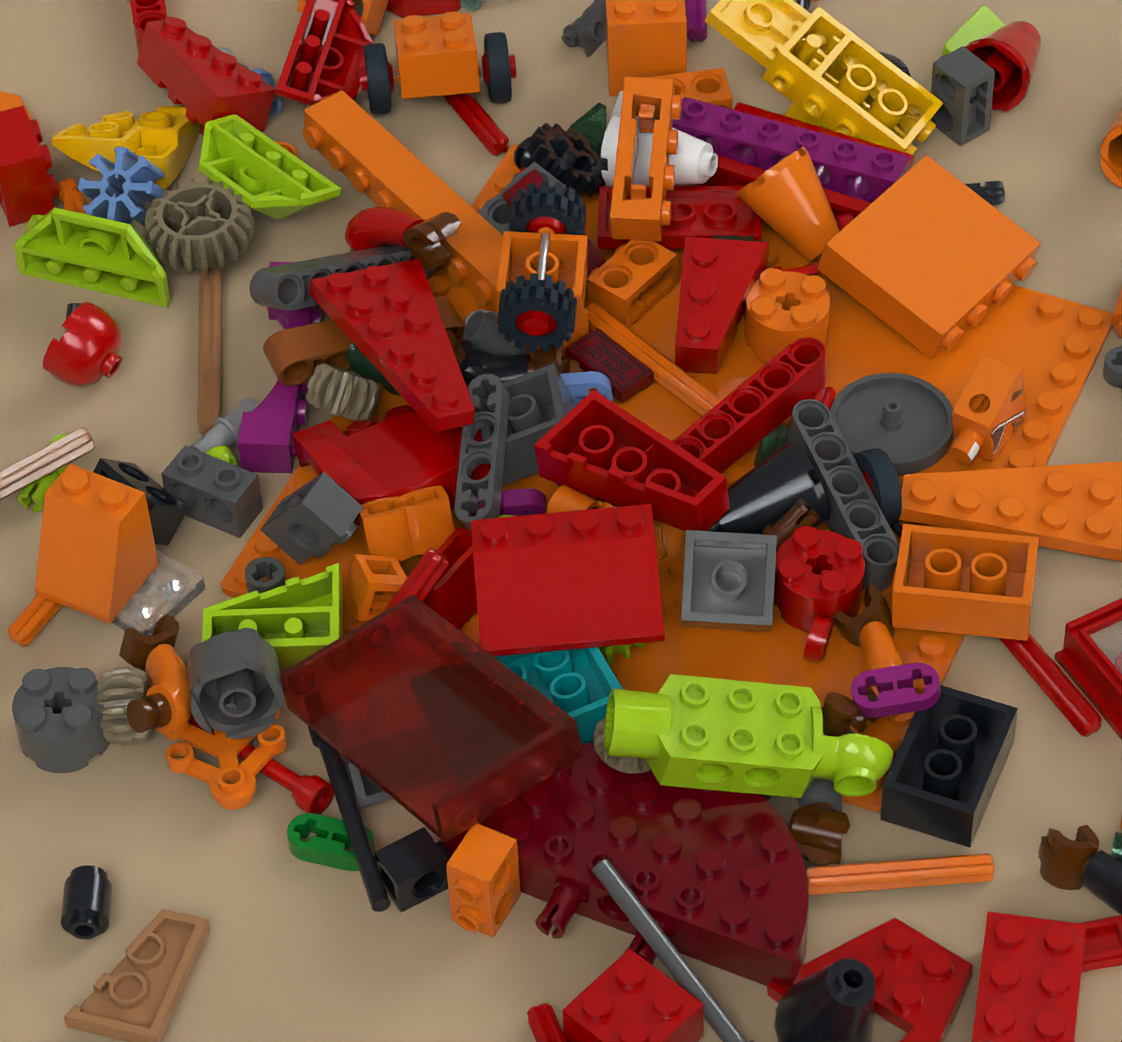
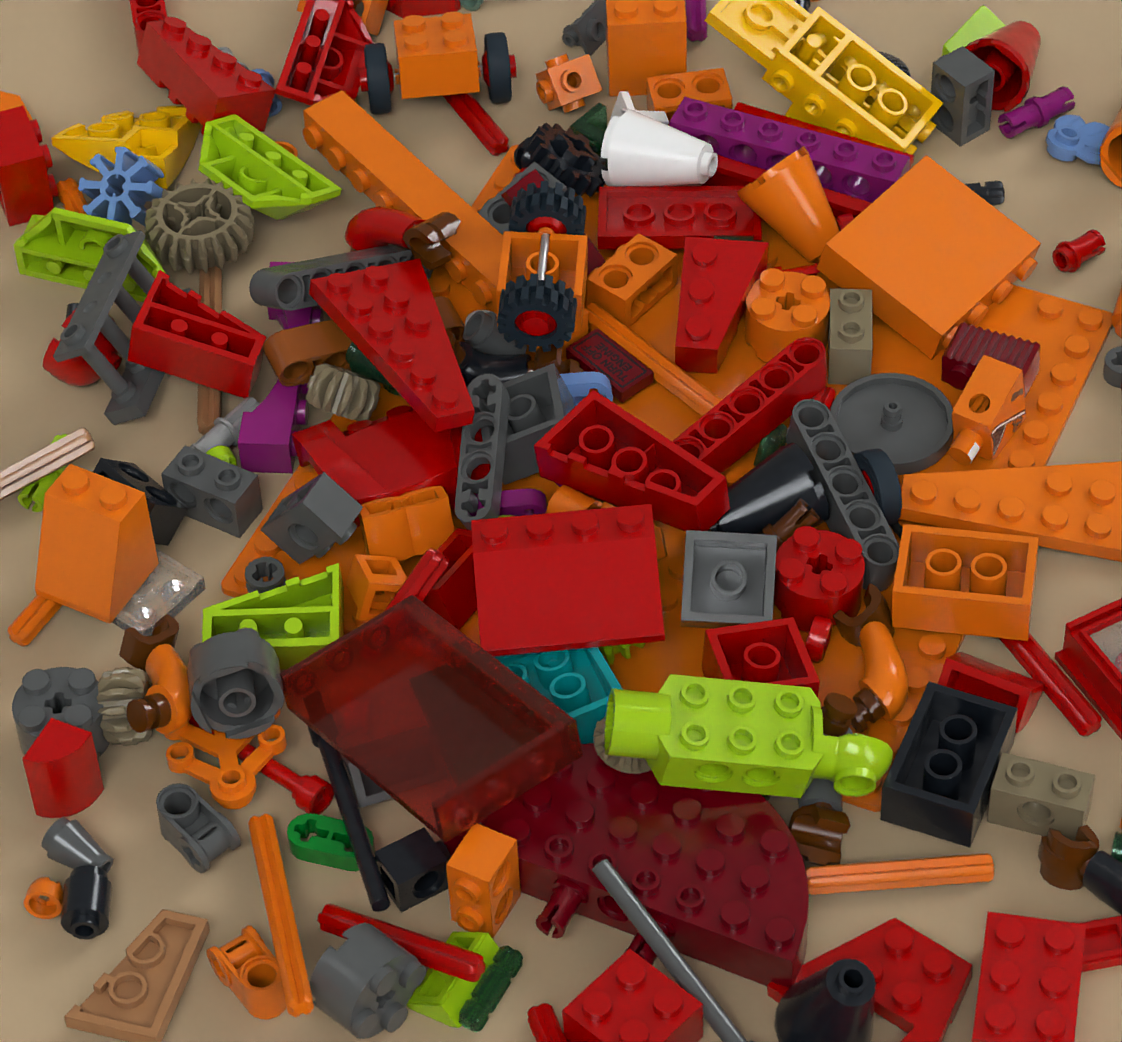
(40, 908): none -> orange hinge
(62, 770): none -> red brick
(74, 846): none -> dark grey cone
(138, 384): none -> dark grey fence
(194, 341): none -> red wedge
(197, 833): none -> dark grey piece
(250, 973): none -> orange piece
(280, 916): none -> orange axle
(366, 982): none -> dark grey brick
(427, 950): none -> red axle
(444, 995): none -> lime slope
(490, 988): none -> clear green axle
(567, 82): none -> orange brick
(656, 107): orange brick -> none
(759, 653): none -> red brick
(850, 335): none -> dark tan brick
(896, 690): magenta beam -> none
(972, 343): none -> dark red brick
(993, 683): none -> red brick
(1036, 112): none -> magenta pin
(1039, 796): none -> dark tan brick
(1071, 254): none -> red pin
(1075, 139): none -> medium blue plate

